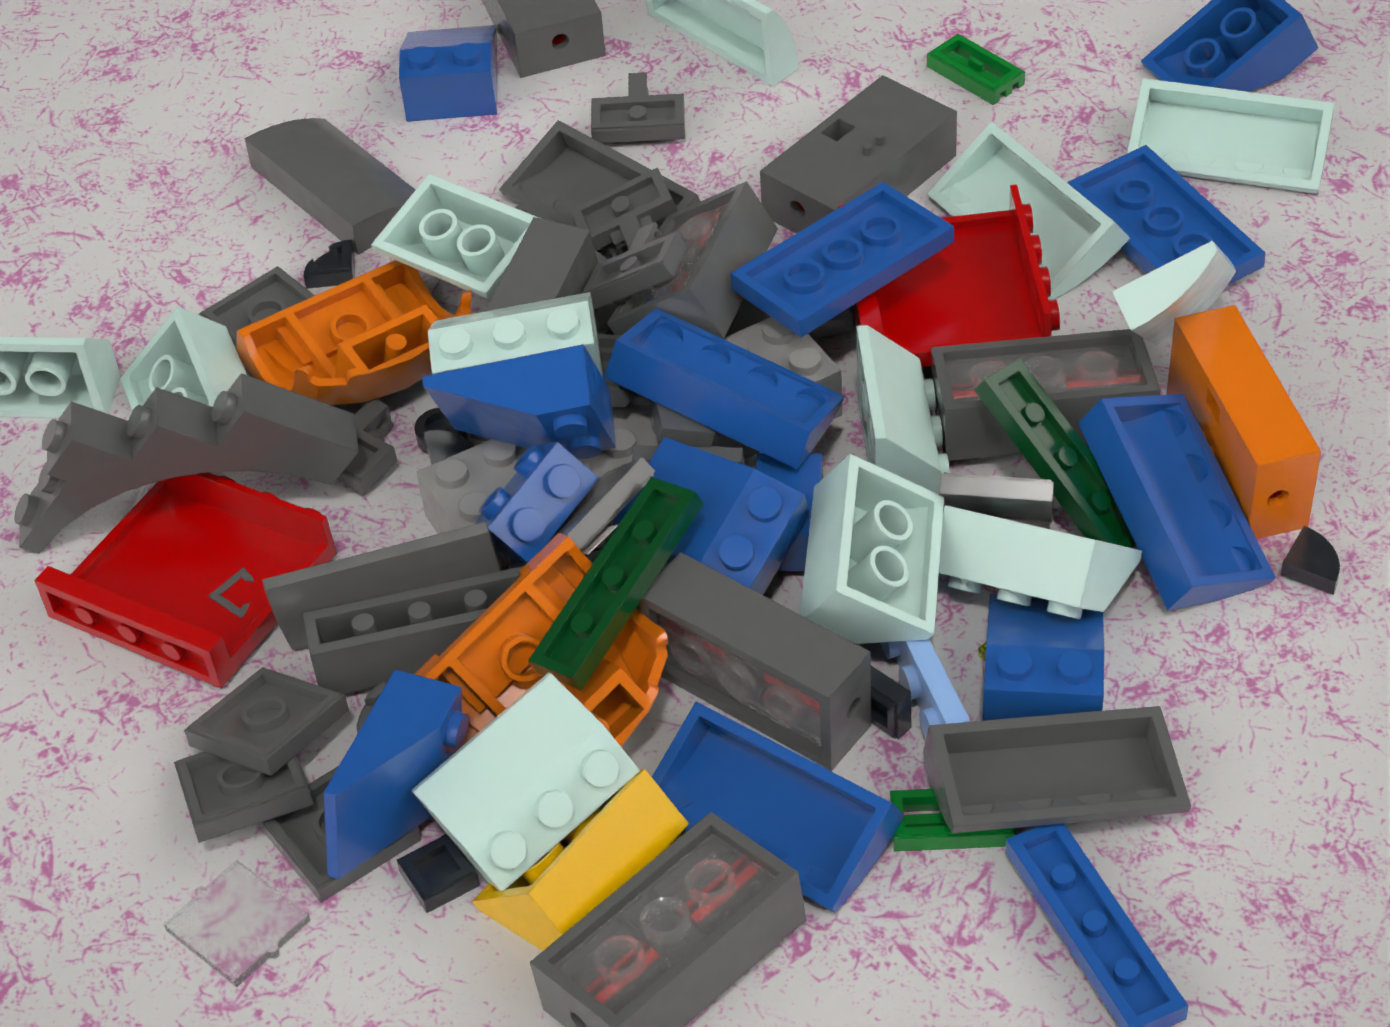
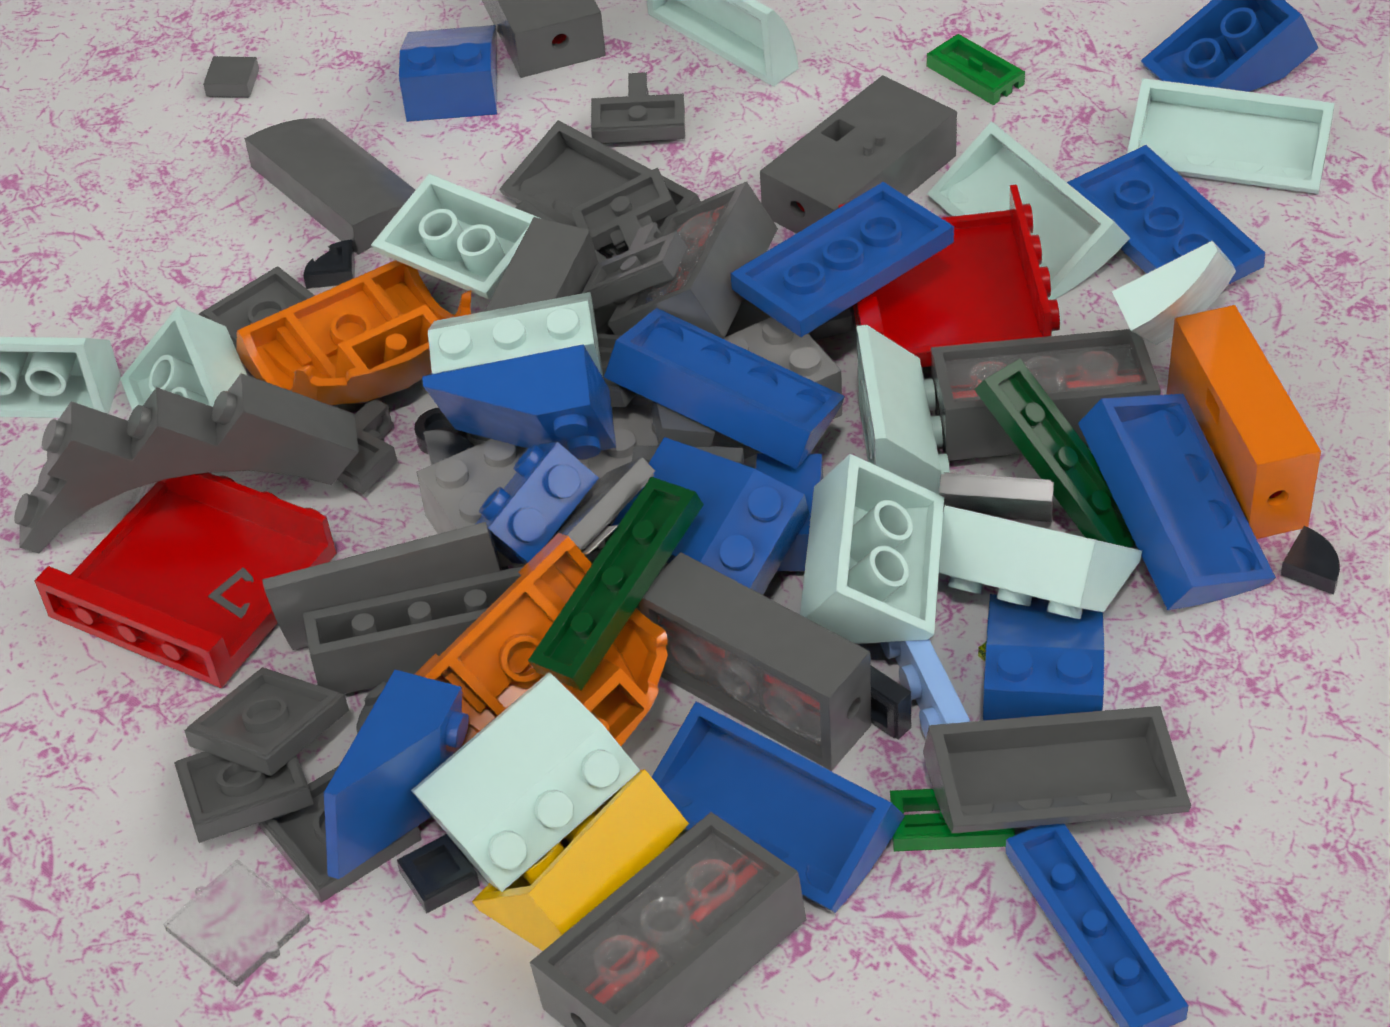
(231, 76): none -> dark grey tile

